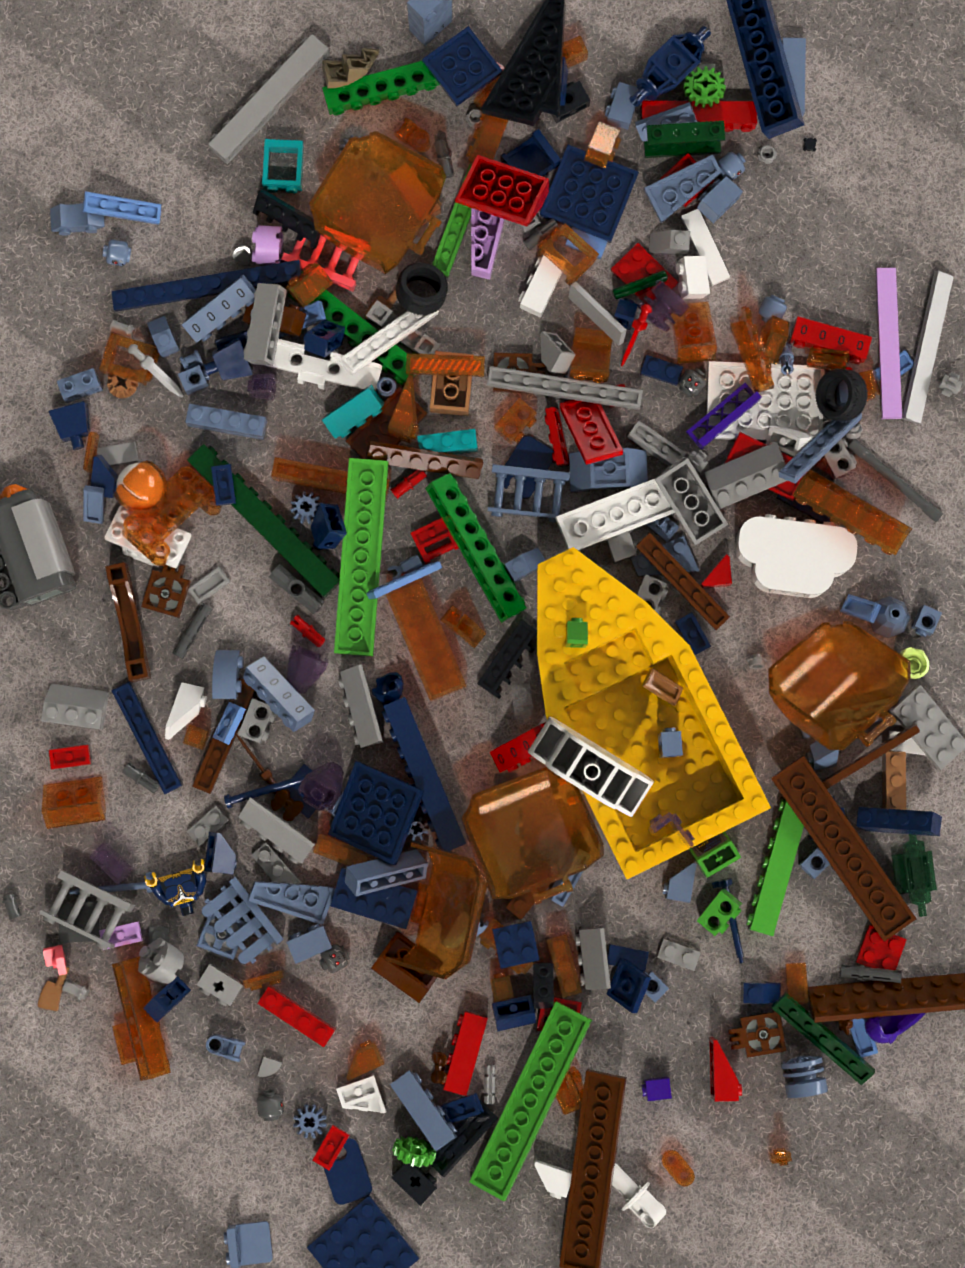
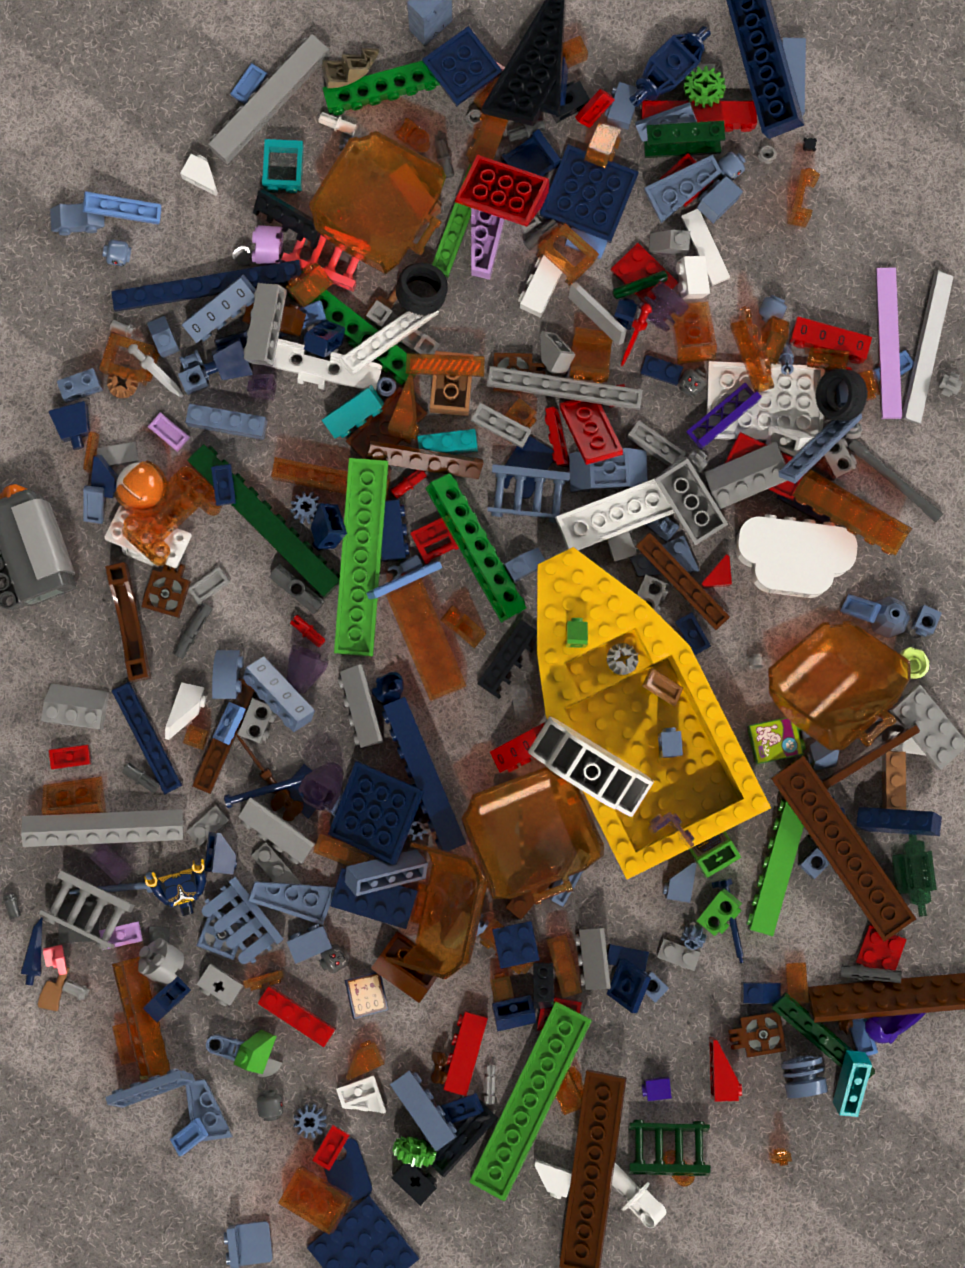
(32, 960): none -> dark blue bar
(102, 828): none -> light grey brick
(154, 1087): none -> sand blue plate
(168, 432): none -> lavender tile
(189, 1137): none -> medium blue tile
(199, 173): none -> white slope
(204, 1106): none -> sand blue wing
(248, 83): none -> medium blue tile
(255, 1052): none -> bright green slope
(315, 1200): none -> clear orange brick
(337, 123): none -> white axle
(366, 995): none -> piece
(393, 533): none -> dark blue brick
(501, 425): none -> light grey plate
(525, 130): none -> dark grey axle
(594, 108): none -> red plate
(619, 667): none -> light grey gear
(678, 1167): none -> dark green fence
(693, 937): none -> sand blue gear
(775, 740): none -> brick
(797, 215): none -> clear orange panel
(852, 1083): none -> teal brick

